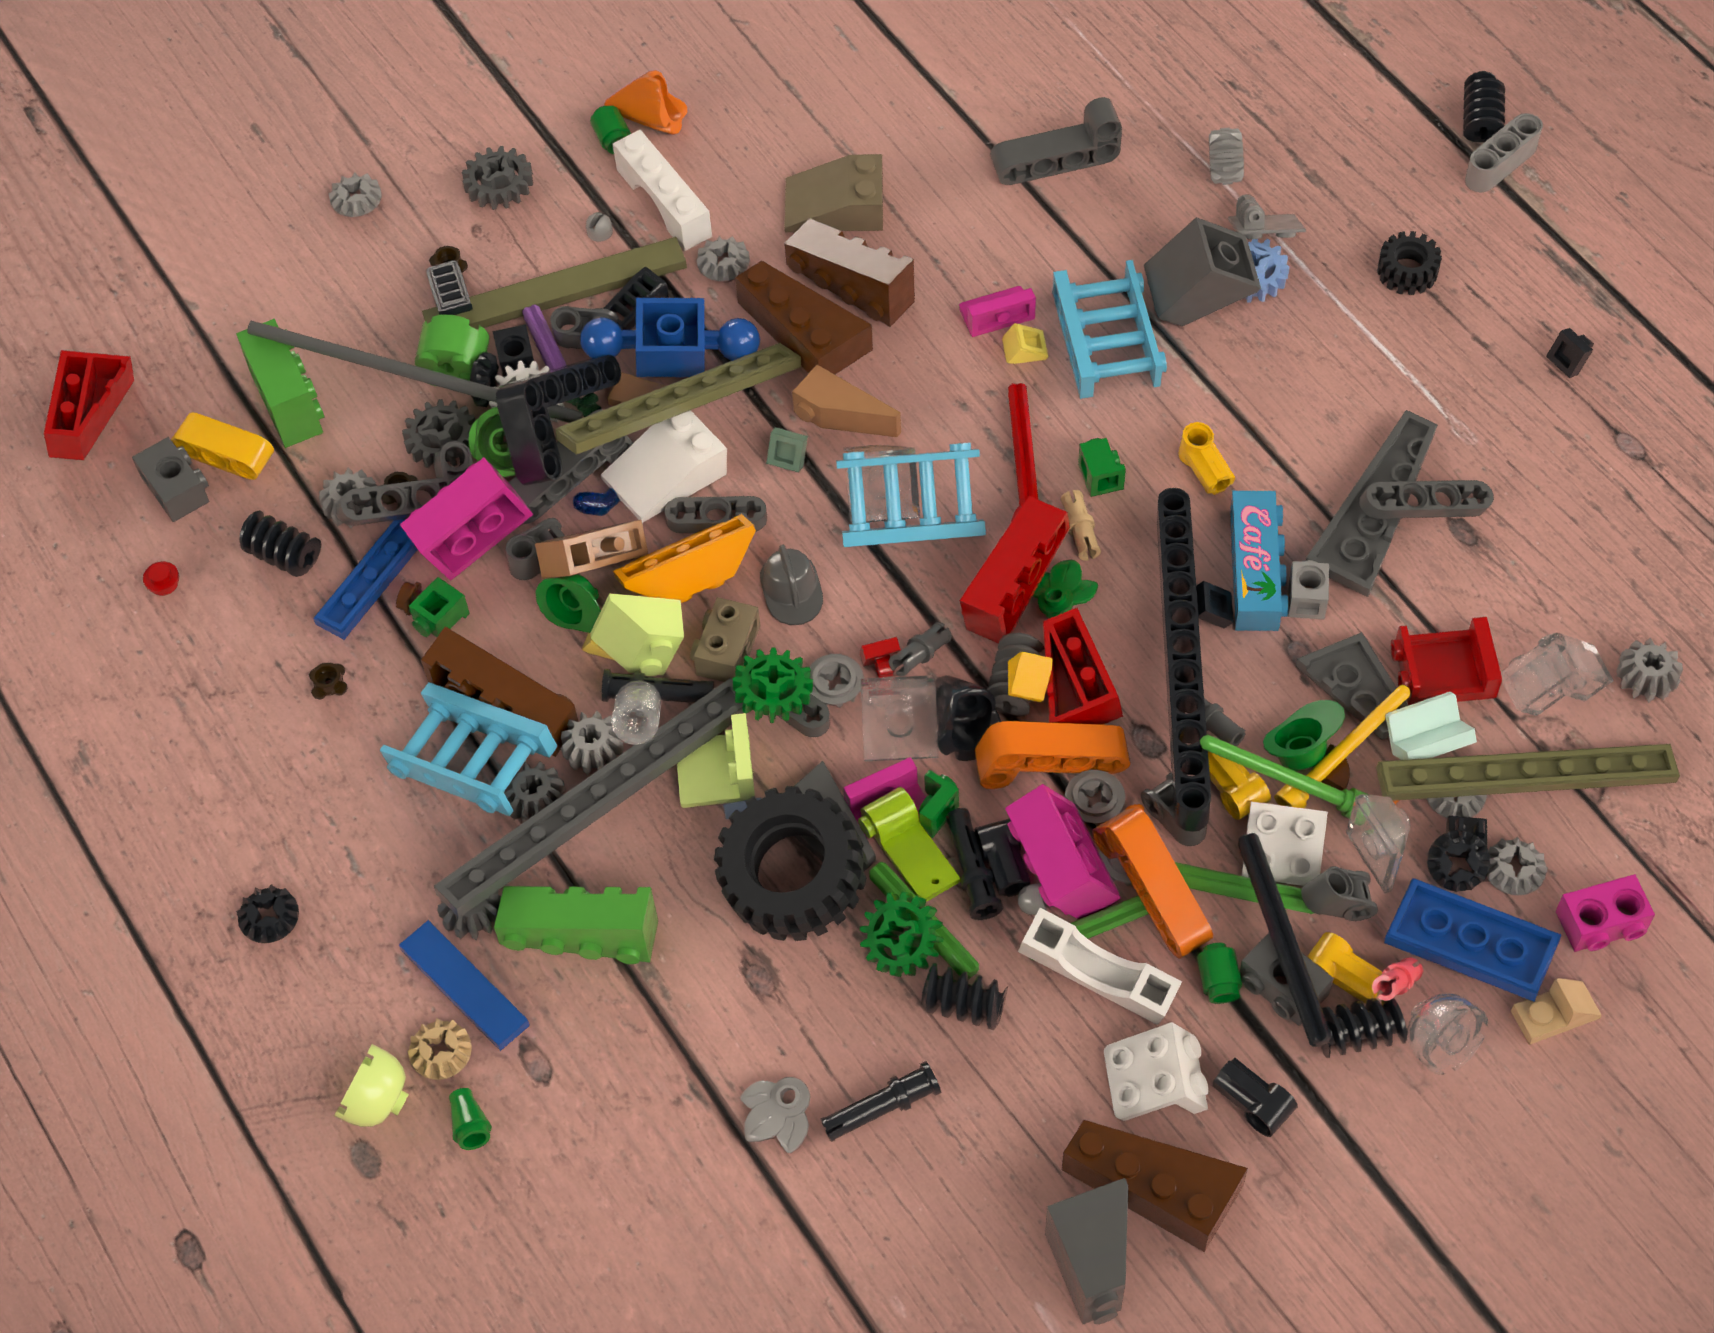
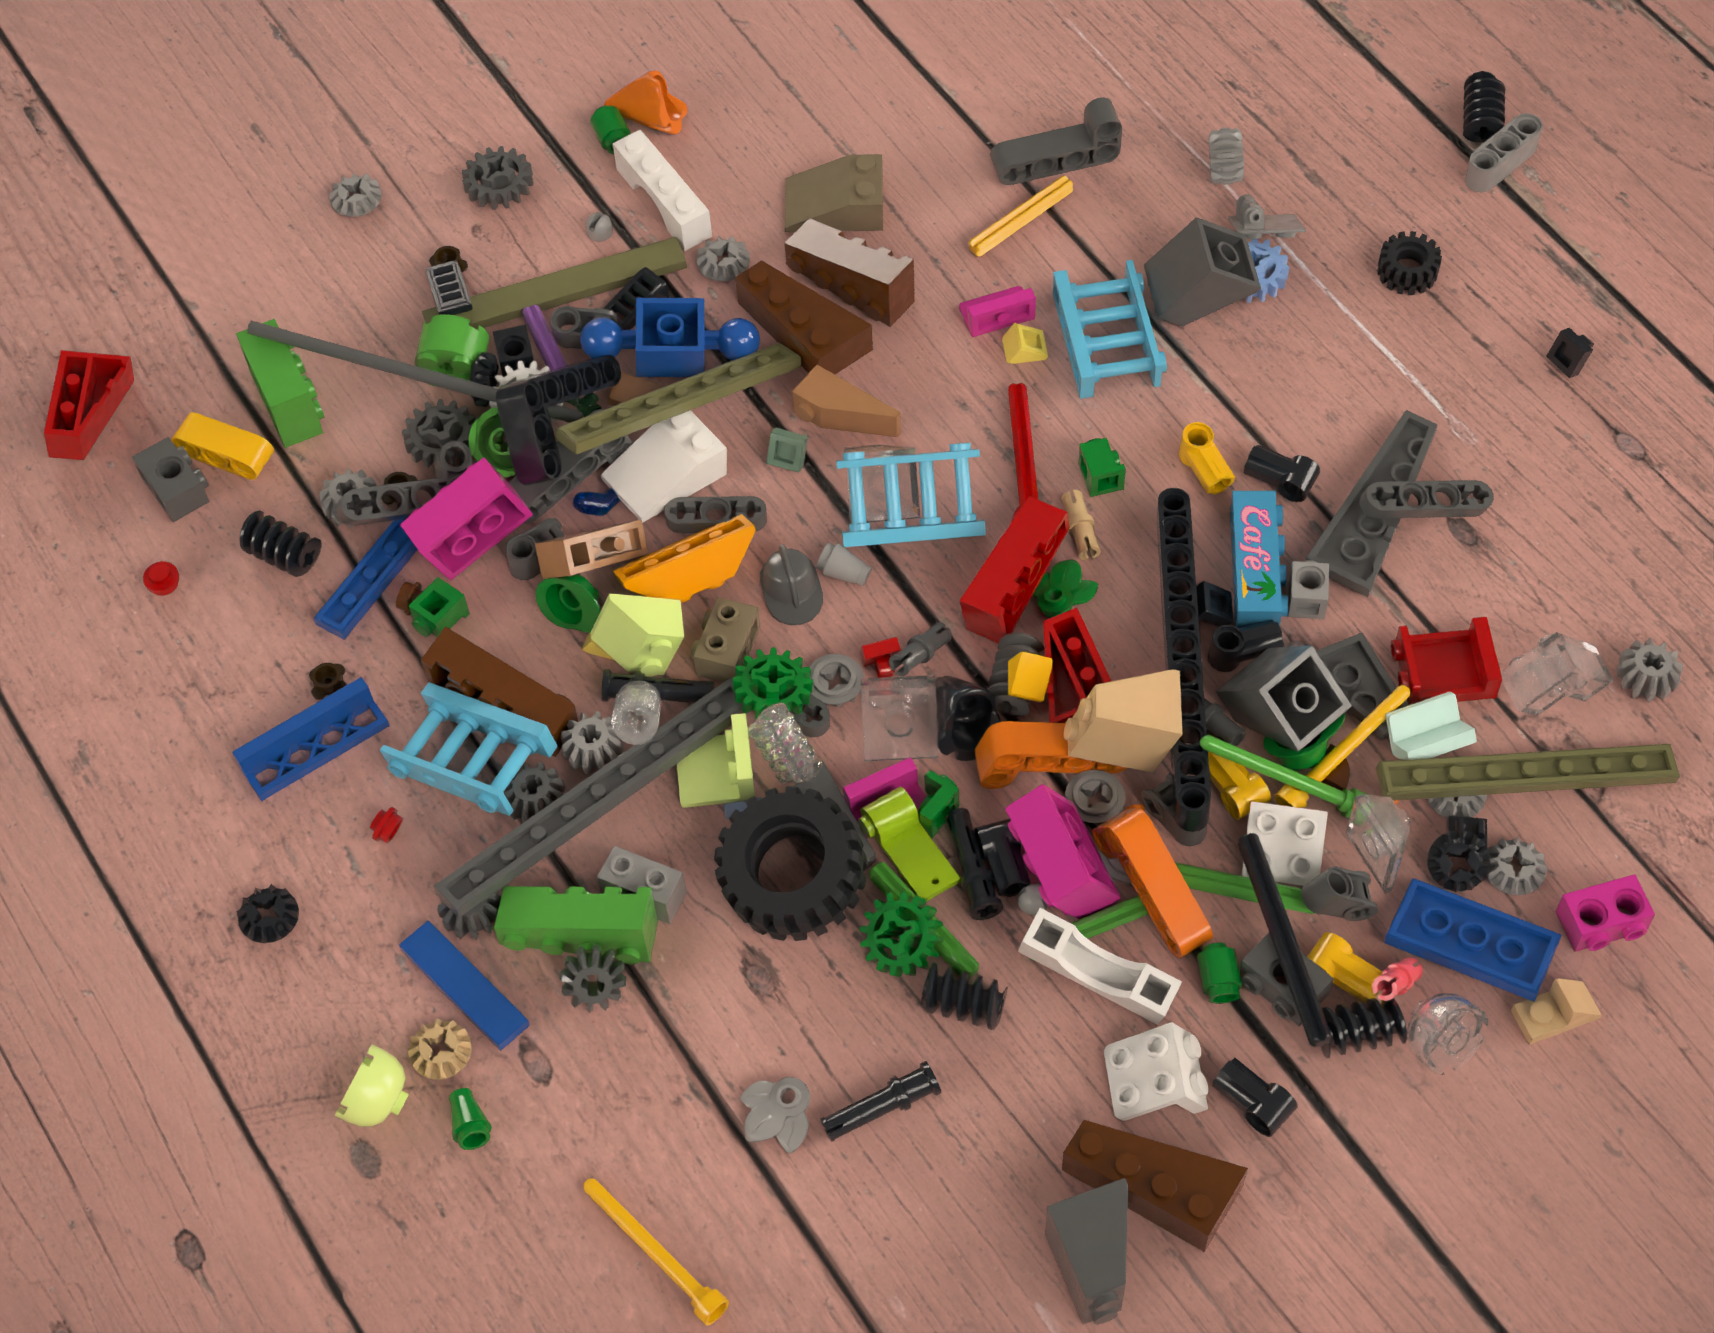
(309, 727): none -> blue fence
(386, 825): none -> red plate
(577, 976): none -> dark grey gear
(633, 871): none -> light grey brick
(708, 1303): none -> yellow piece
(784, 745): none -> clear piece
(843, 565): none -> light grey cone
(1020, 216): none -> yellow axle
(1128, 721): none -> tan slope
(1244, 643): none -> black piece
(1285, 696): none -> dark grey slope
(1290, 476): none -> black piece

